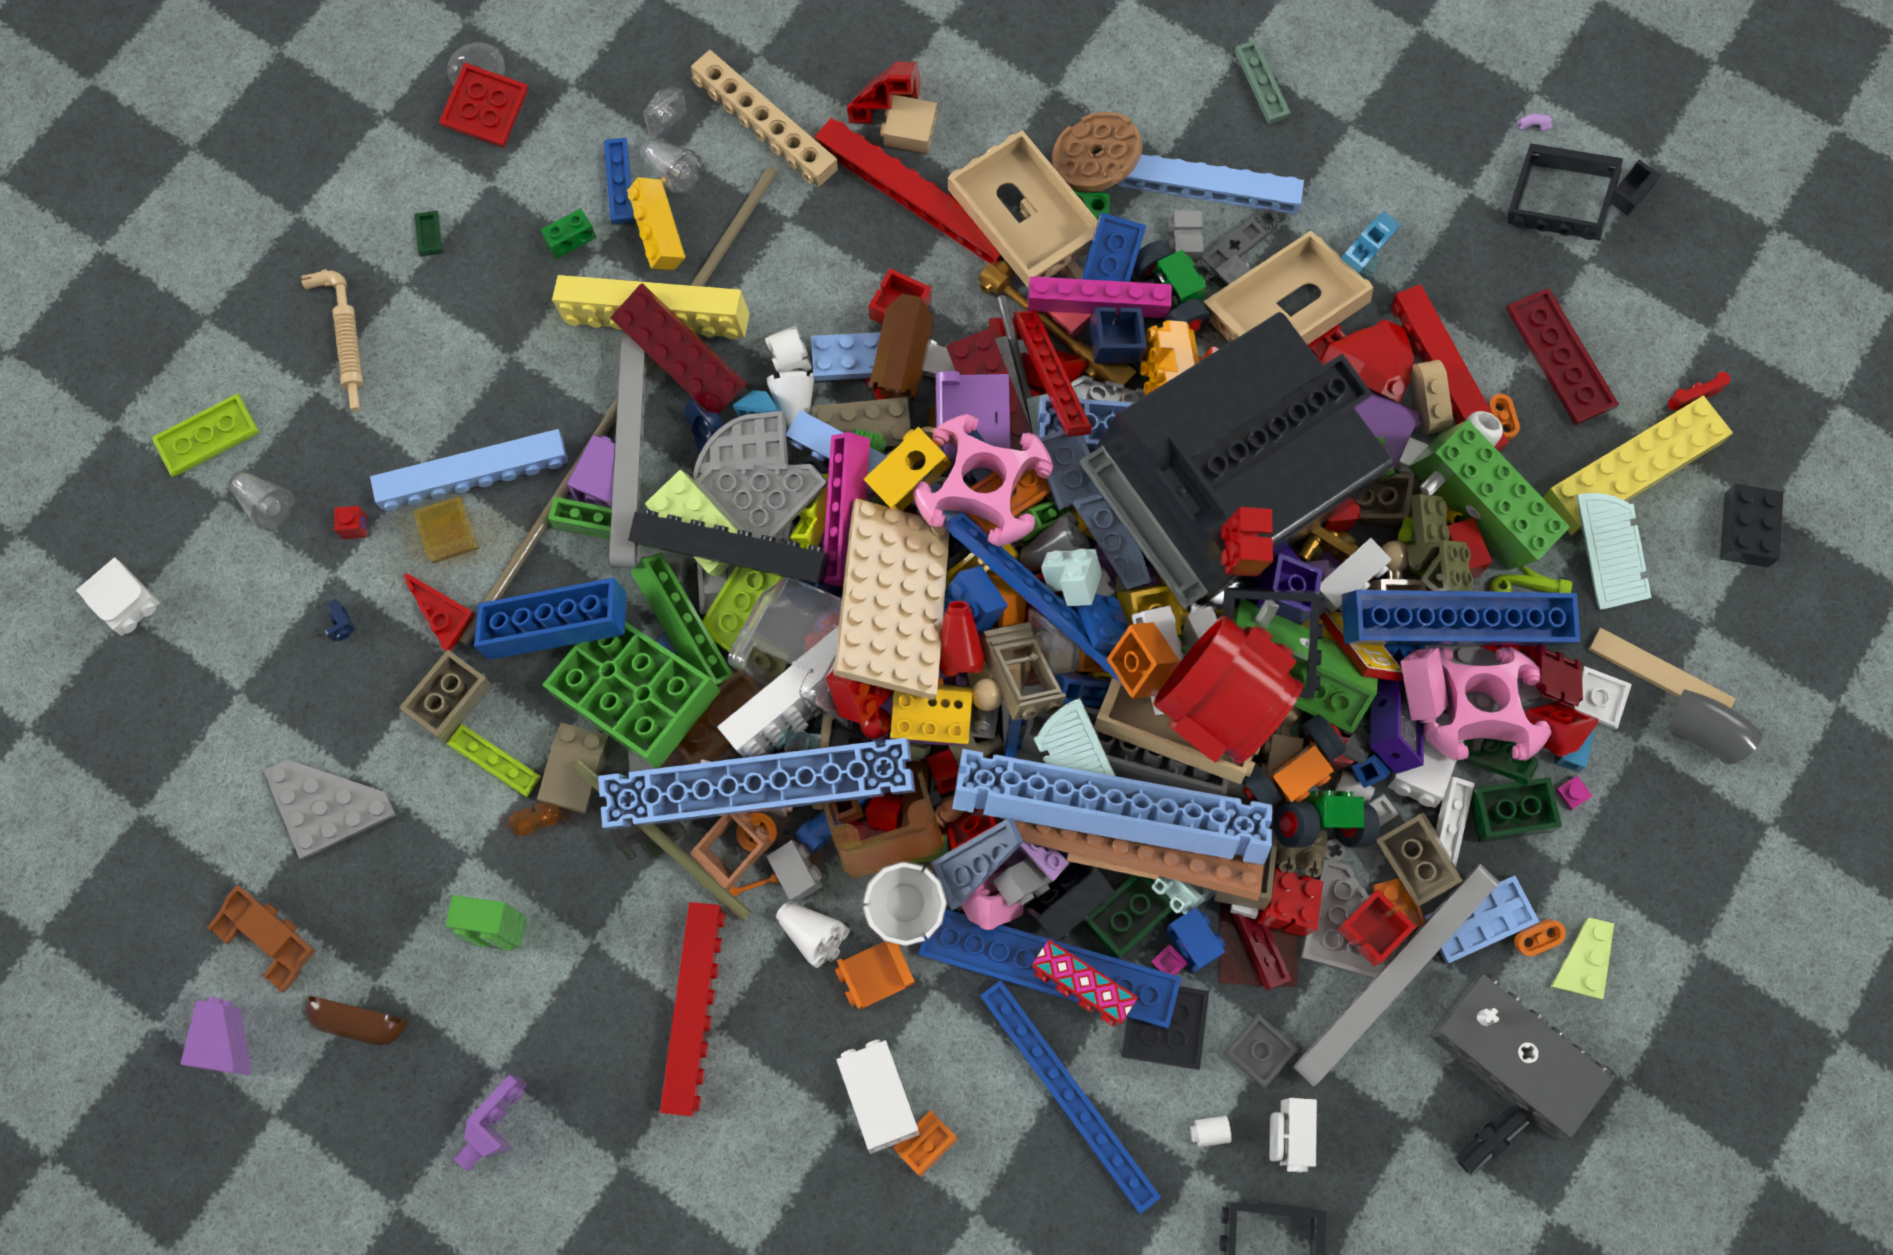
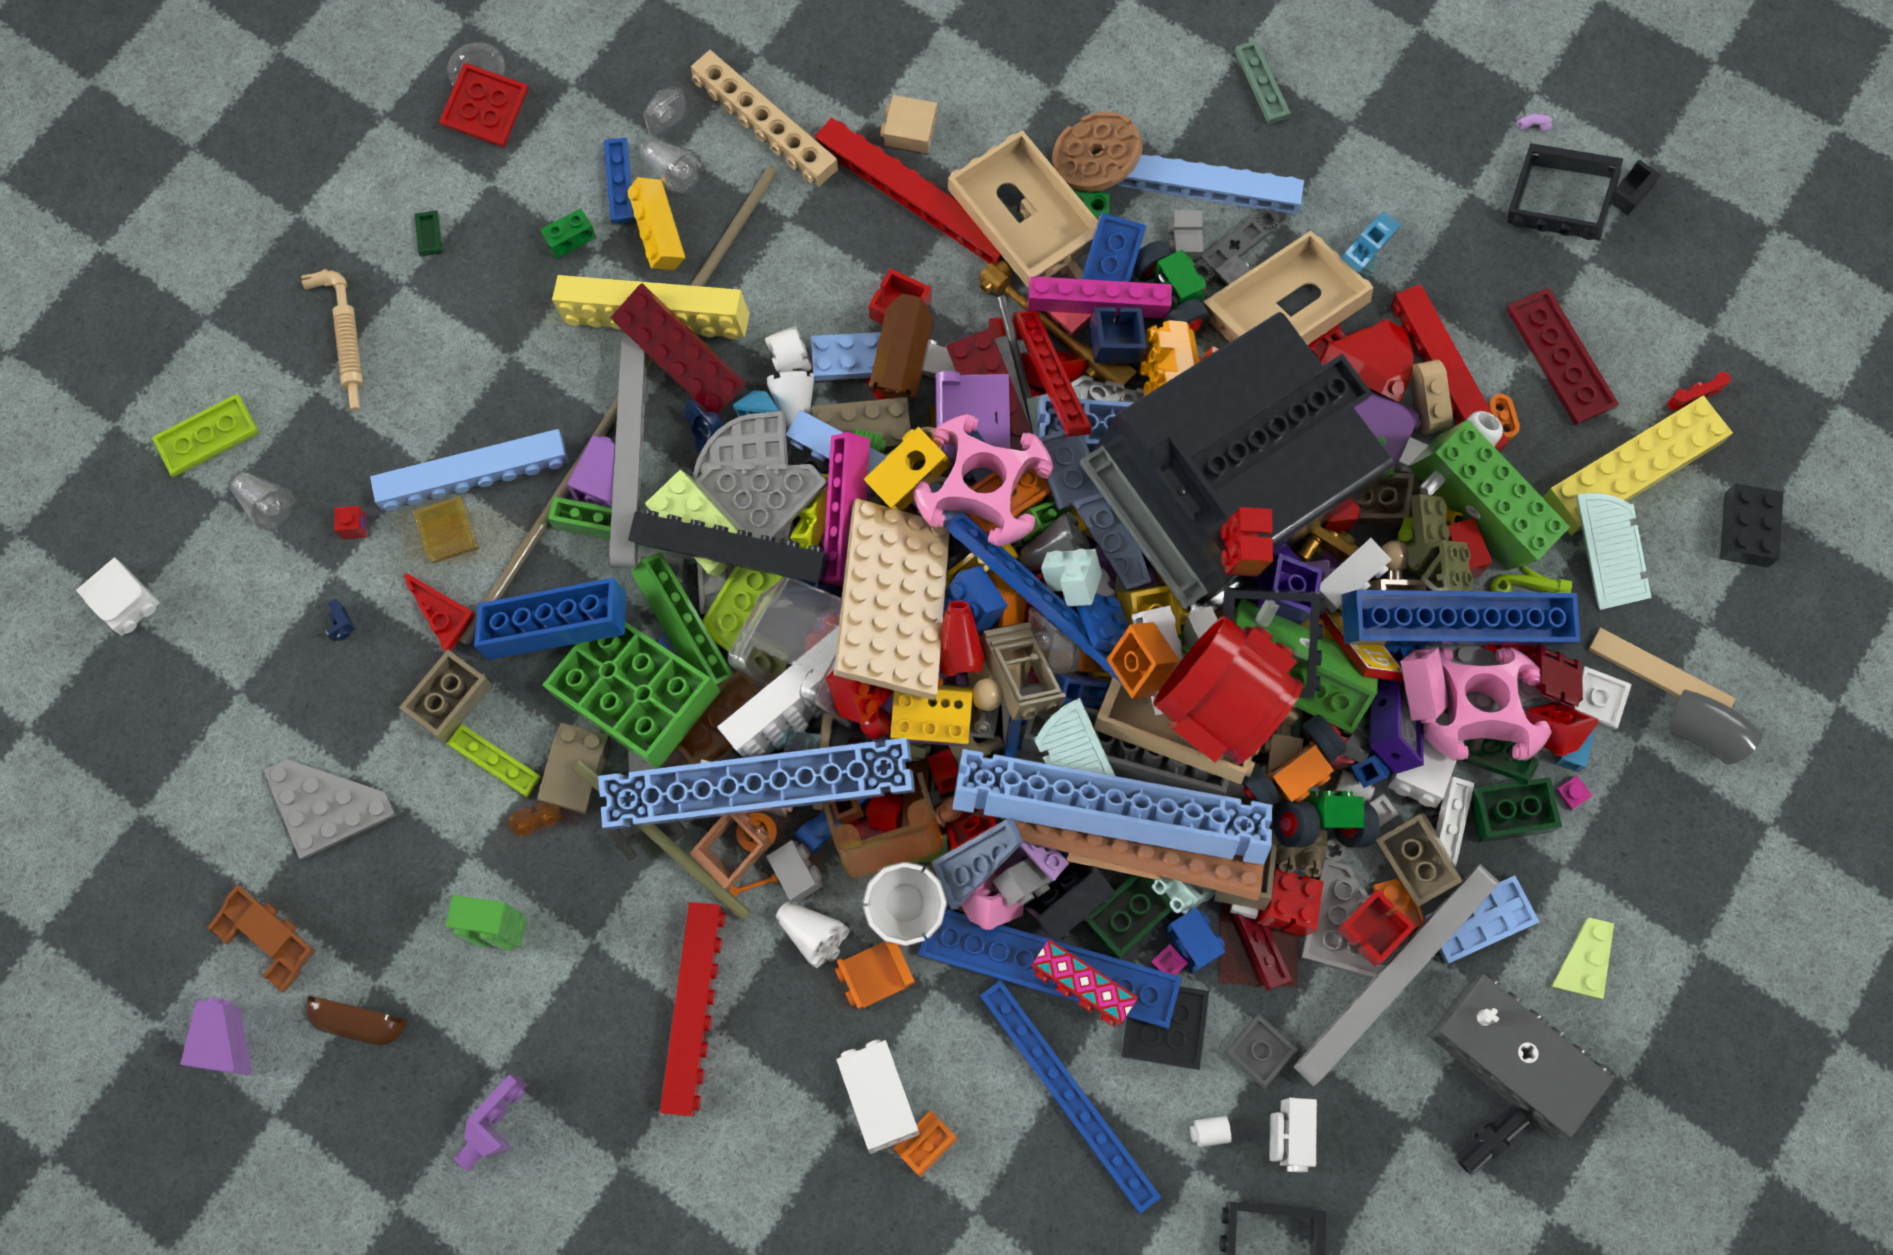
(898, 79): red brick -> none
(1538, 937): orange plate -> none

